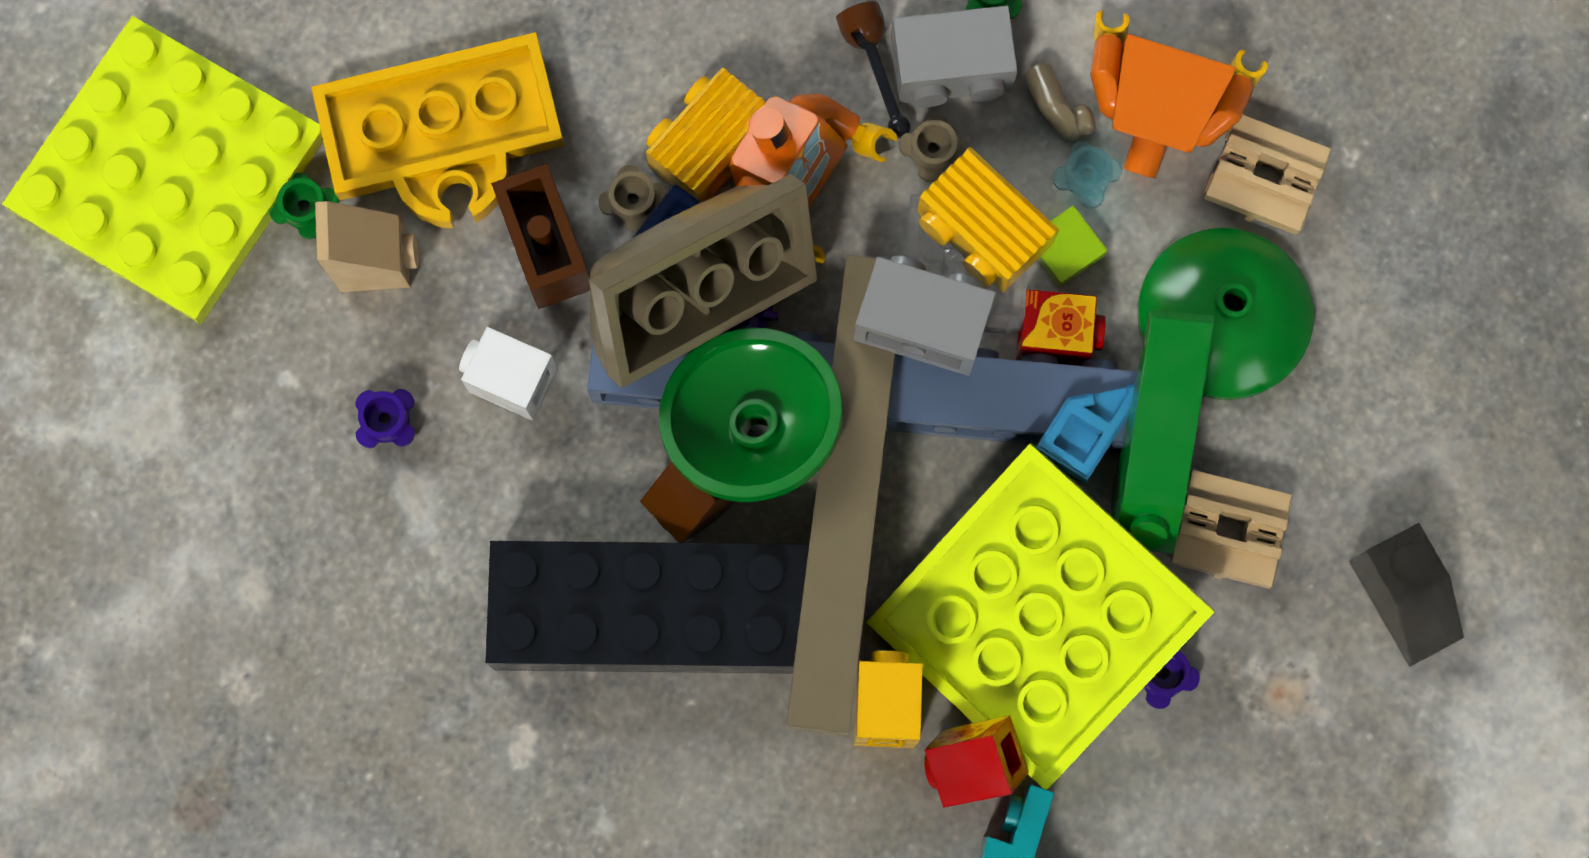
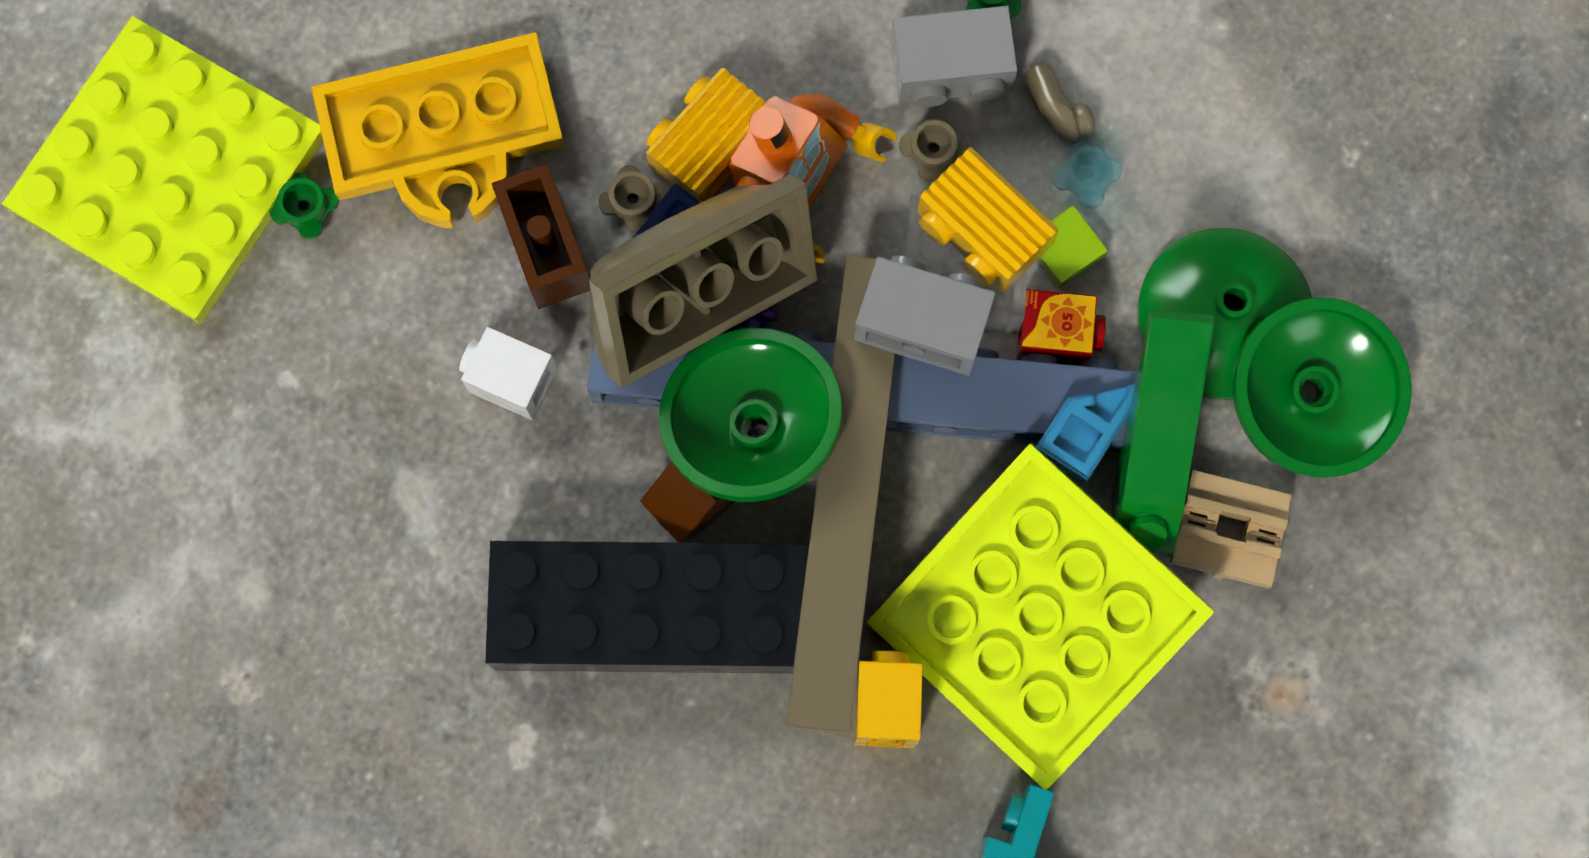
(364, 247): tan slope -> none
(372, 406): dark purple plate -> none
(863, 29): hinge -> none
(975, 762): red brick -> none
(1165, 94): orange torso -> none
(1180, 678): dark purple plate -> none
(1292, 157): tan piece -> none
(1358, 383): none -> green dish
(1411, 593): clear smoke slope -> none

